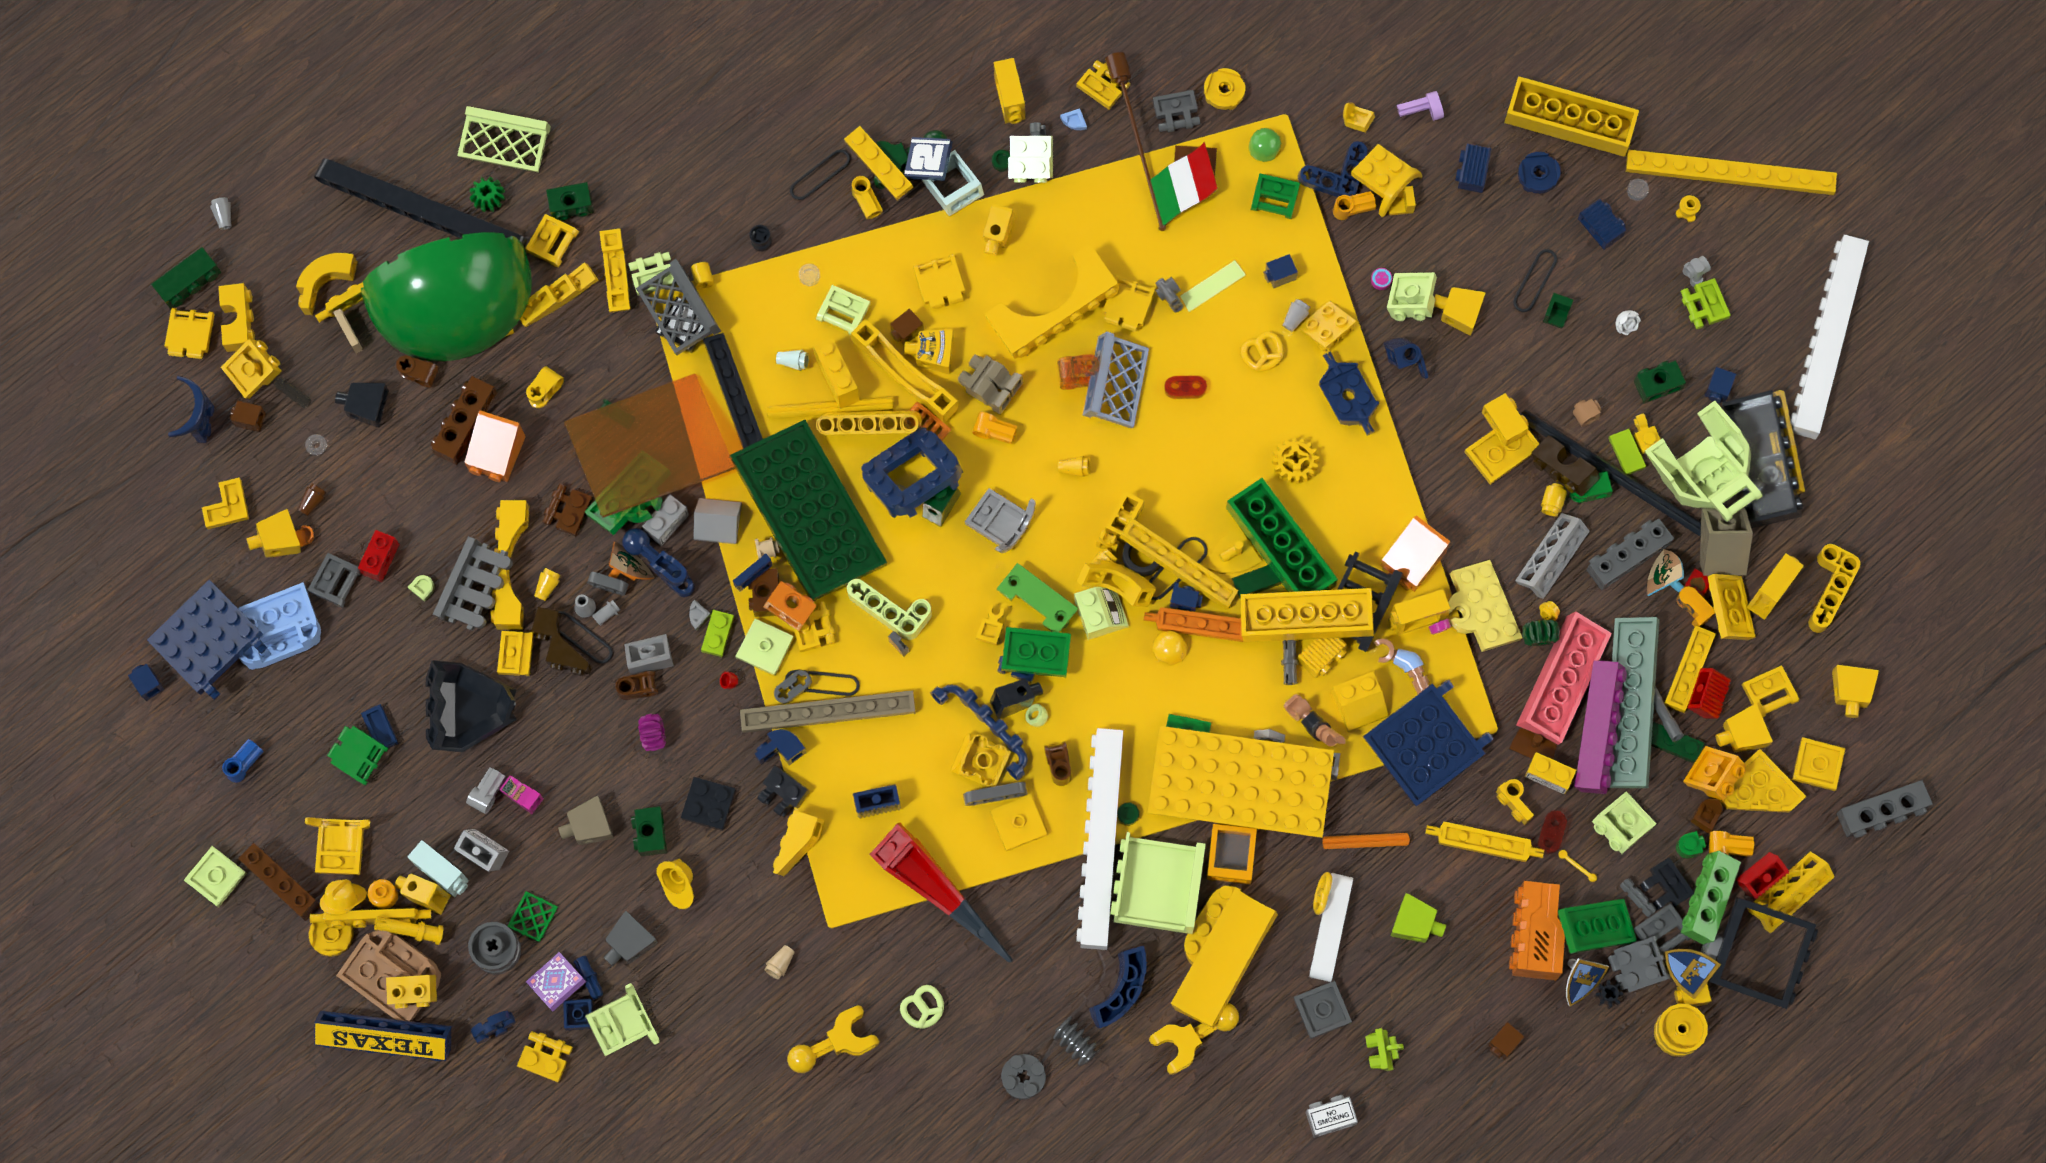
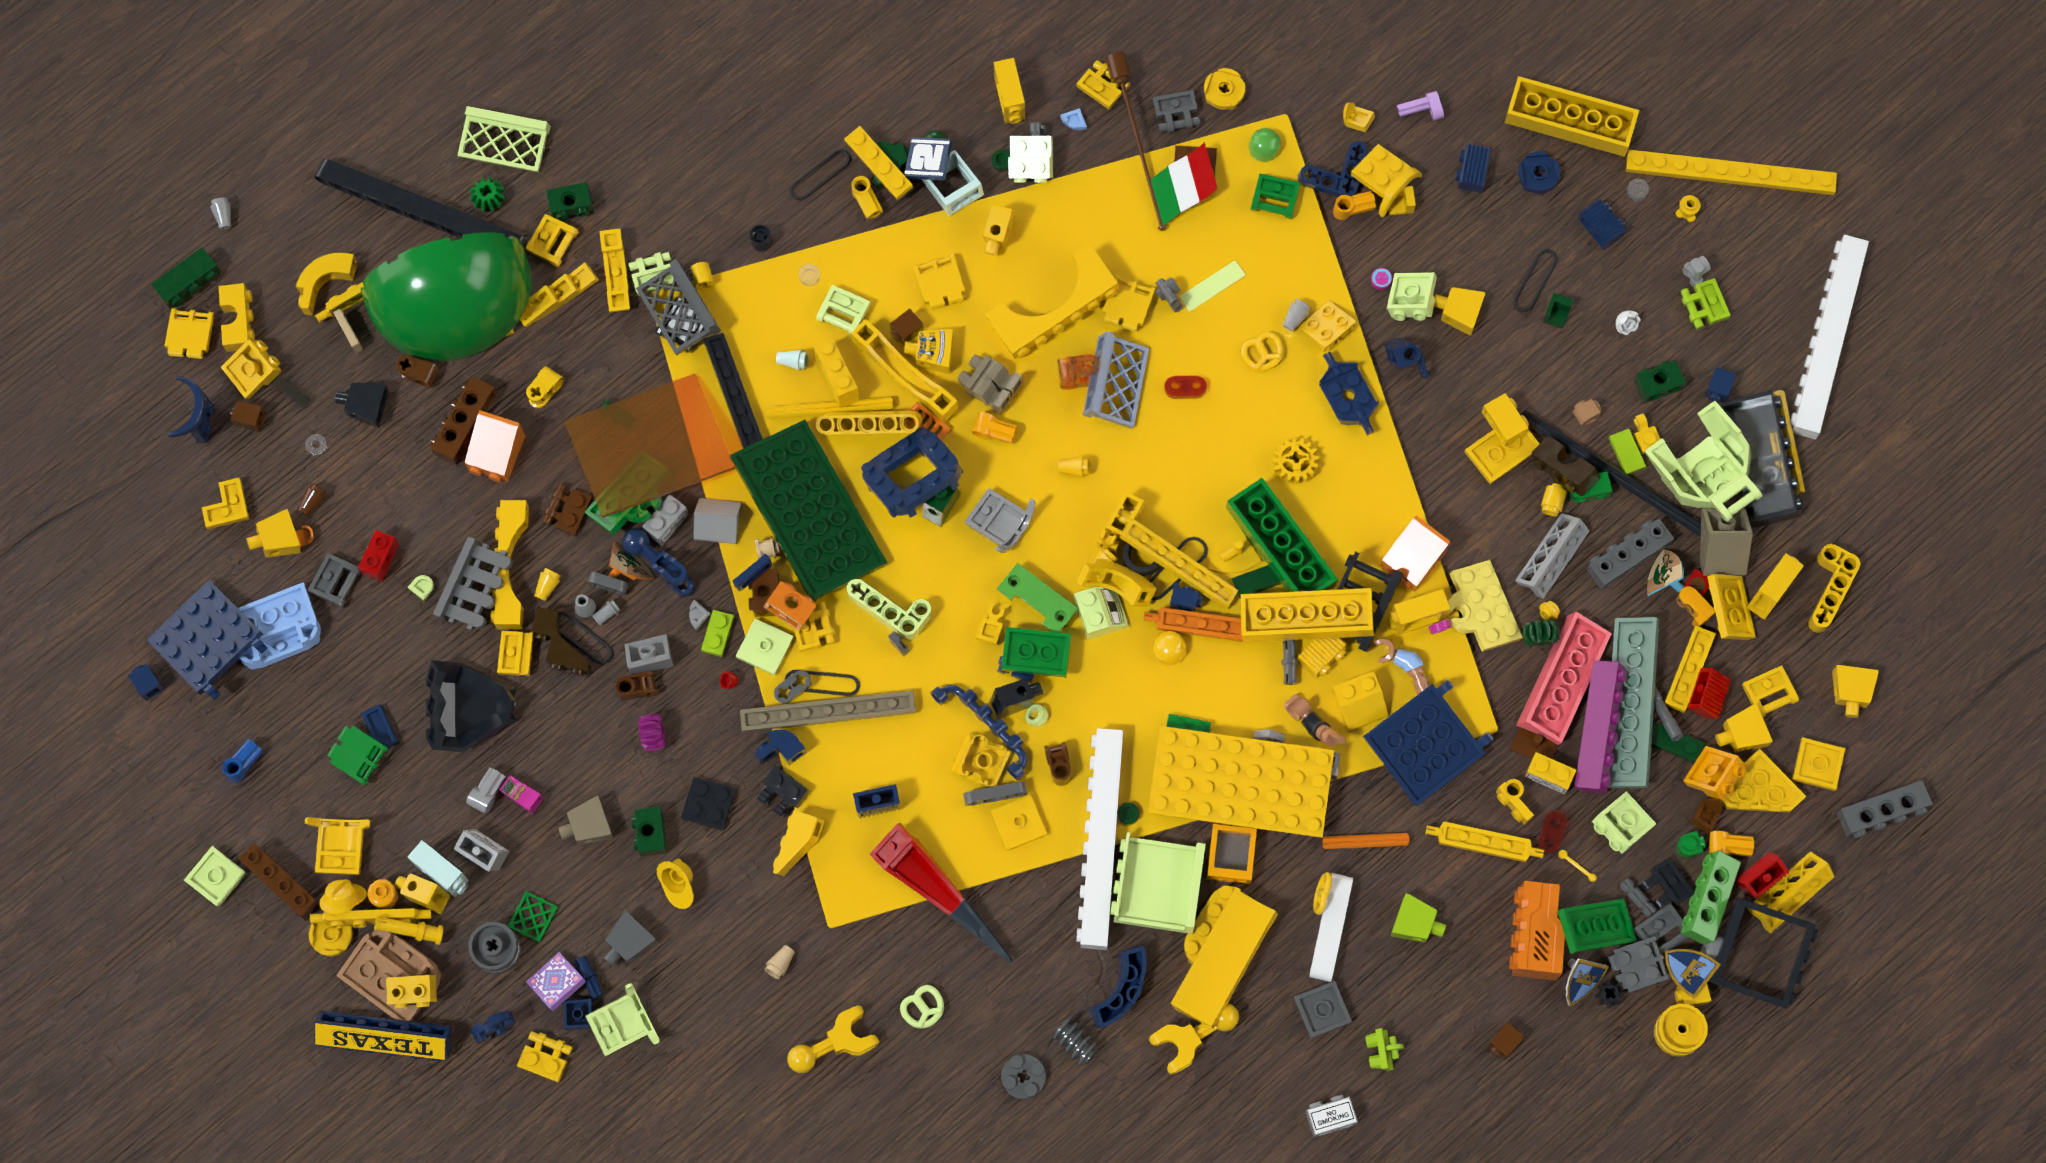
(1280, 271): dark blue brick -> none

